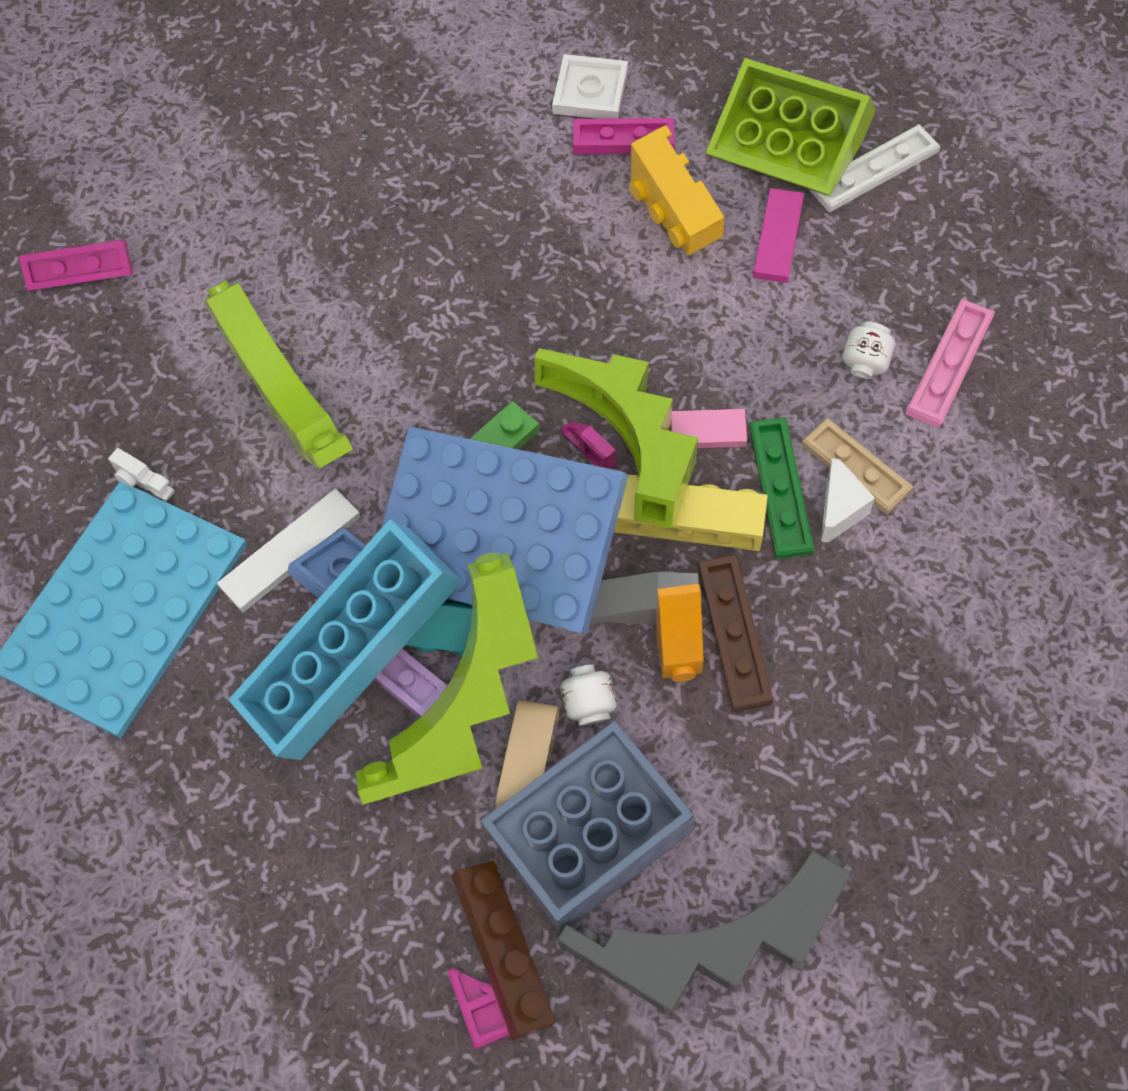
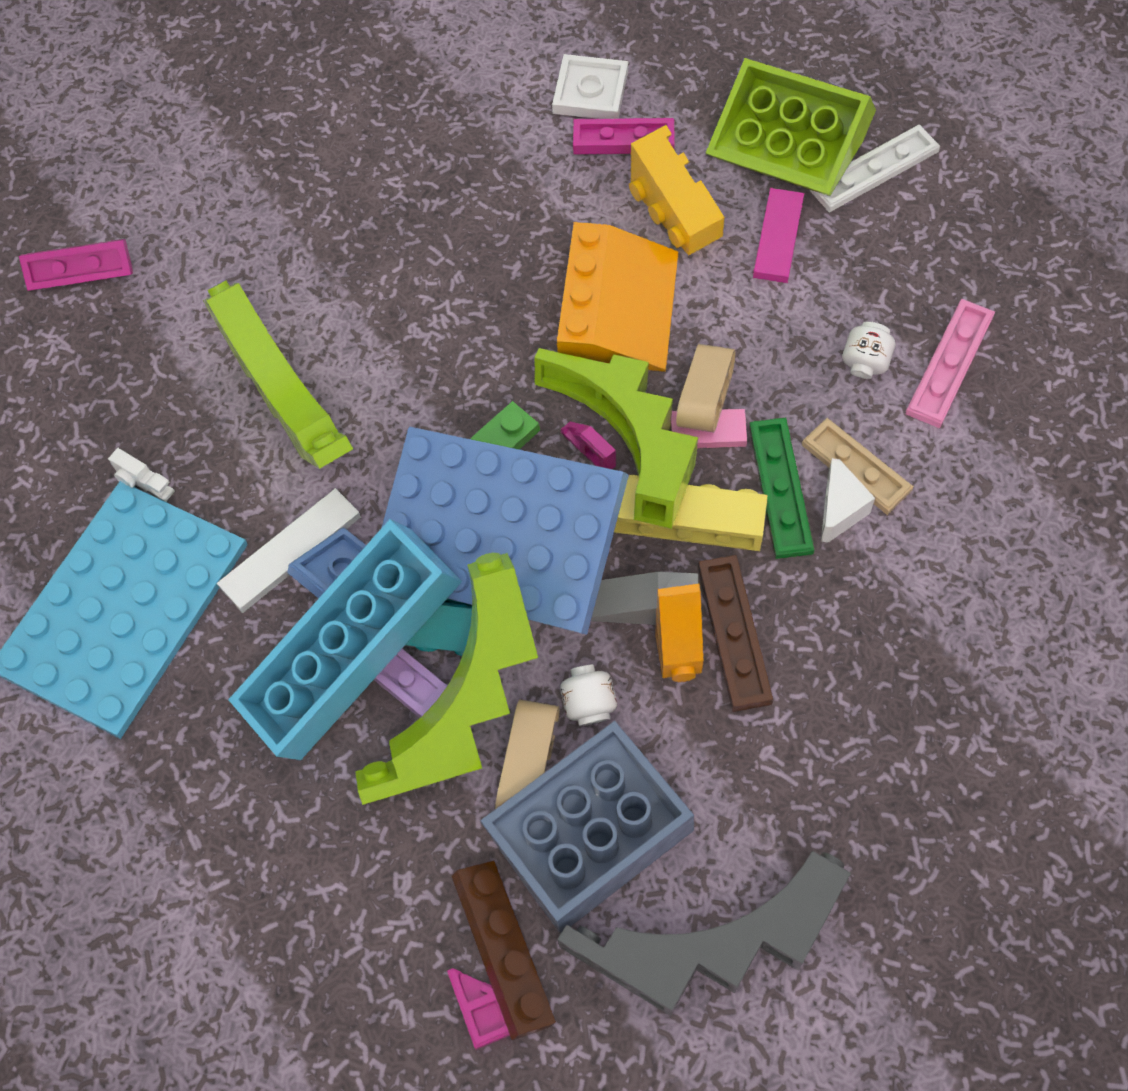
(617, 296): none -> light orange slope
(705, 388): none -> tan beam

